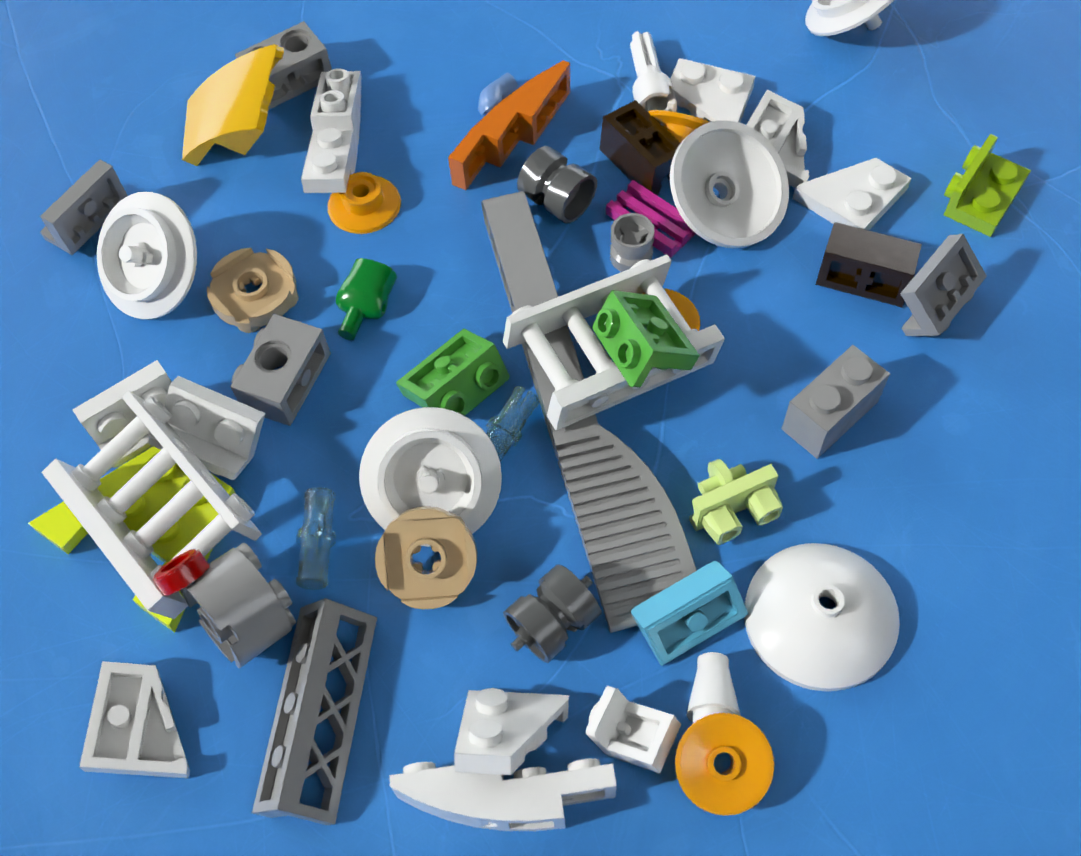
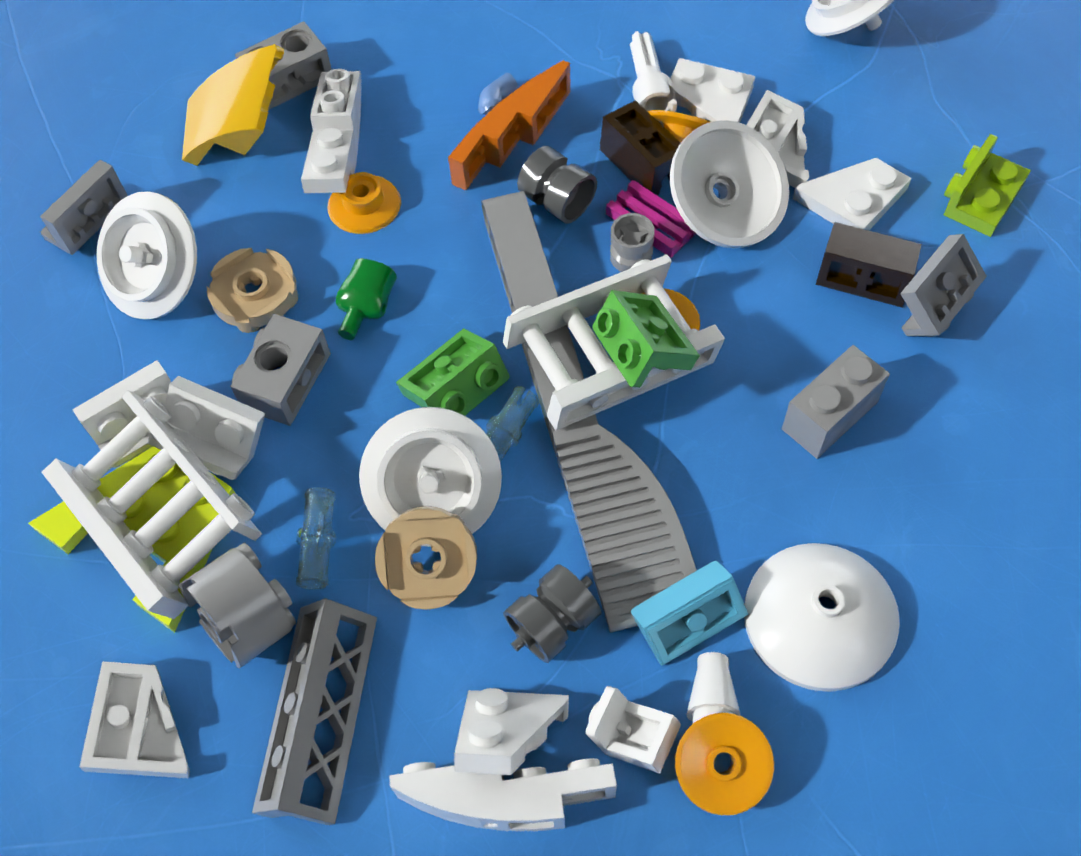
(181, 571): red tile -> none
(731, 492): yellowish green hips -> none

